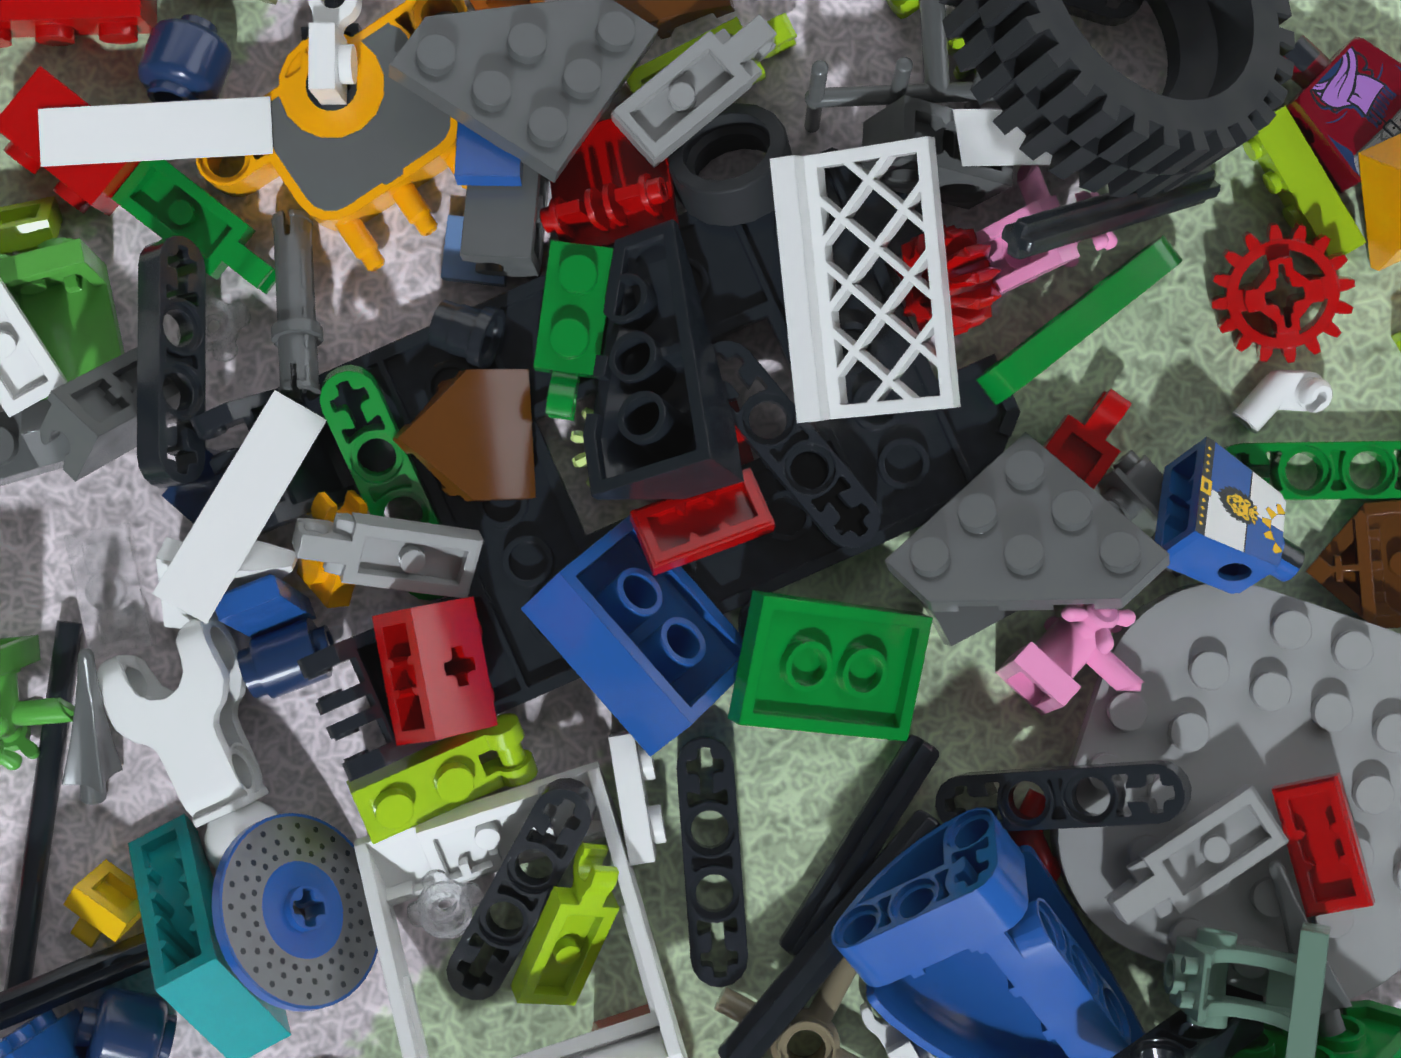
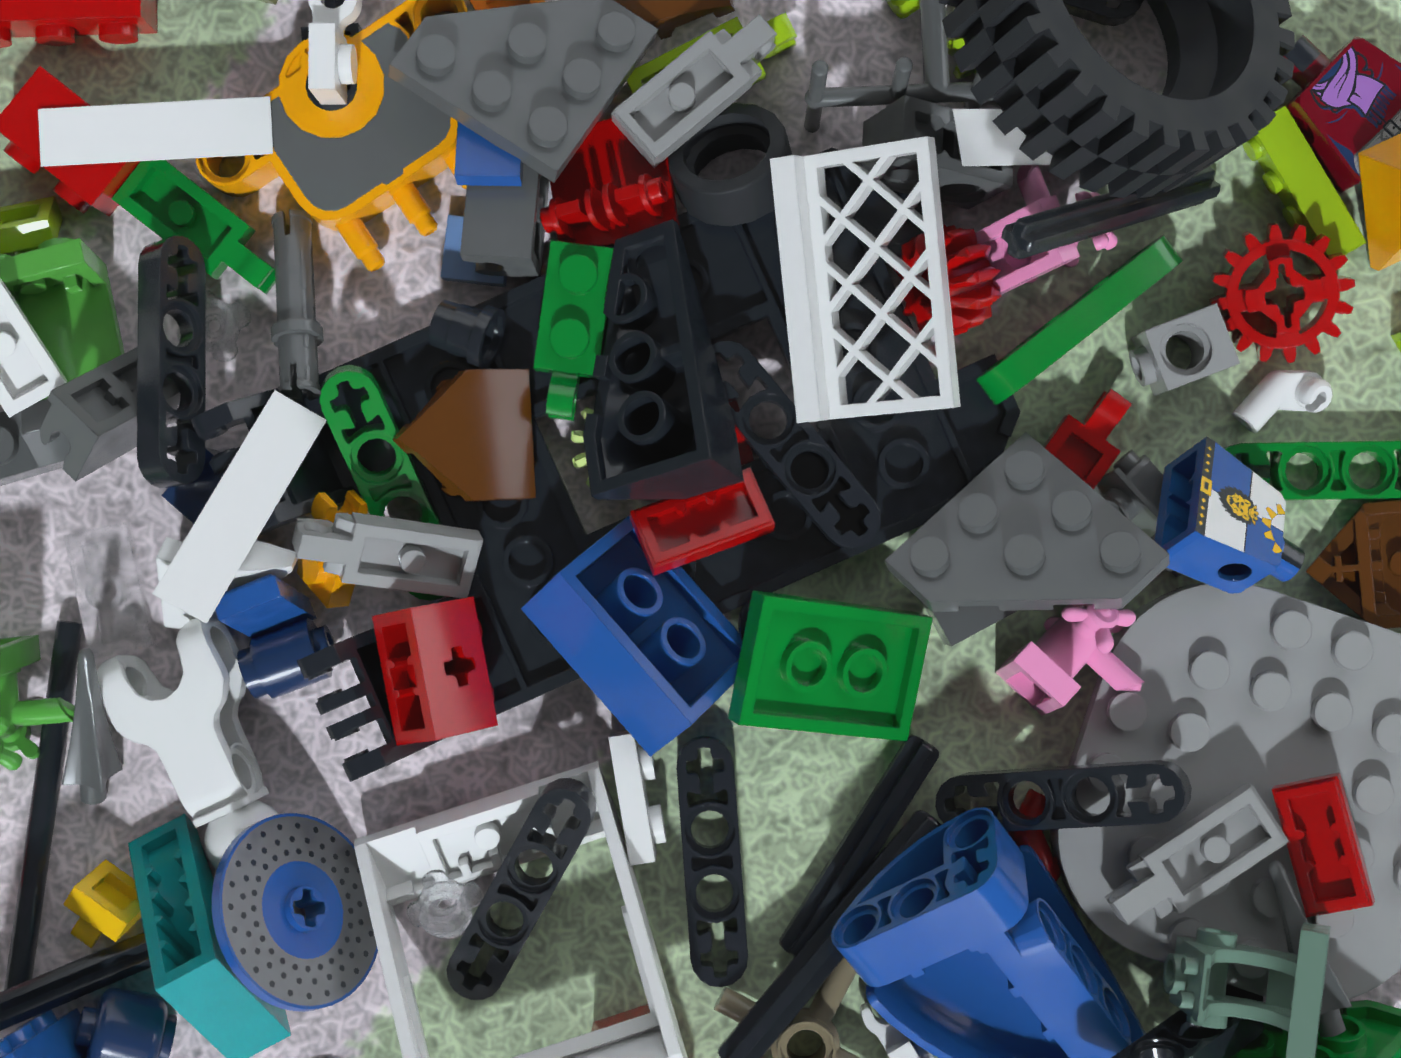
(184, 60): dark blue head -> none
(442, 778): lime plate -> none
(569, 933): lime plate -> none
(1206, 338): none -> light grey brick

